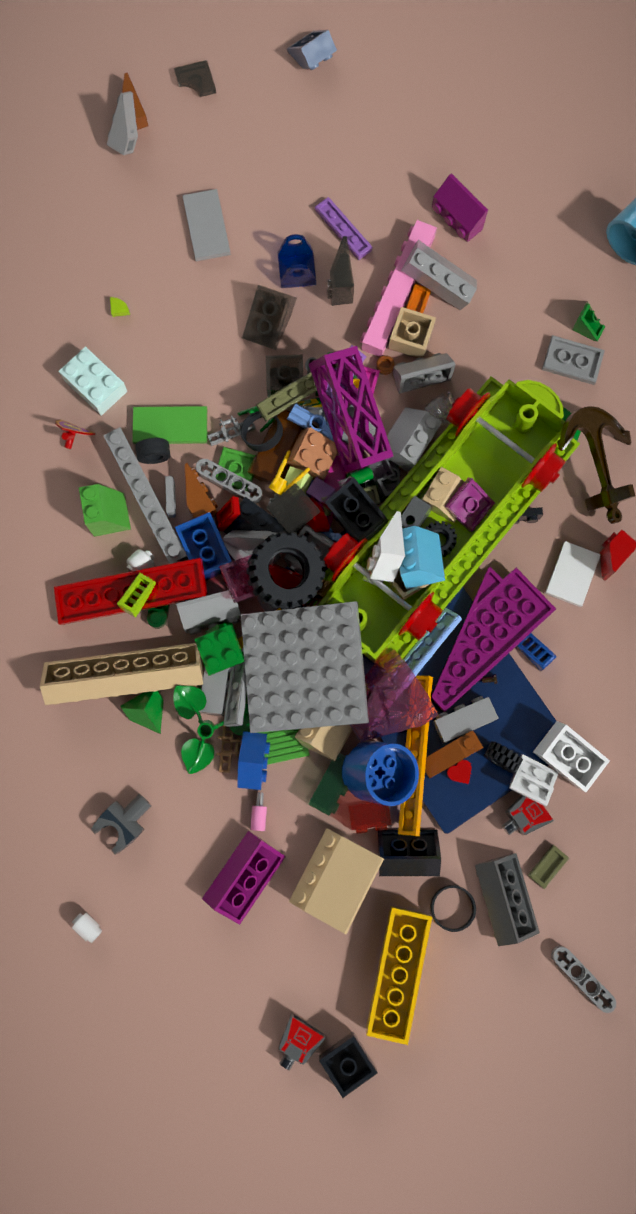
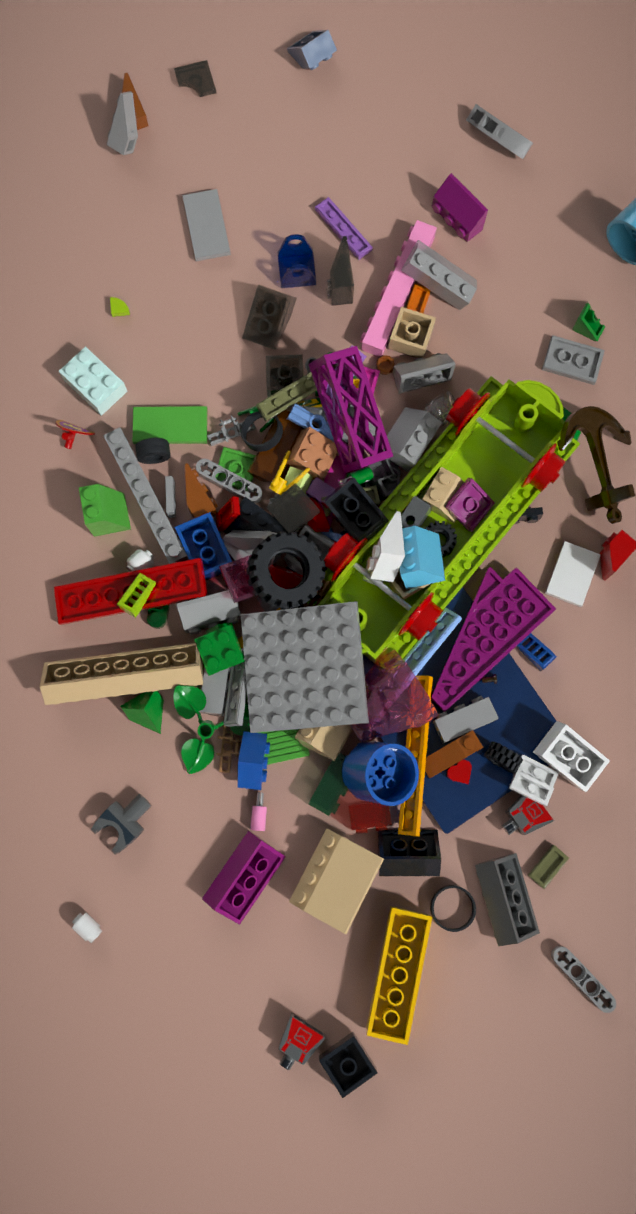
(499, 131): none -> light grey slope

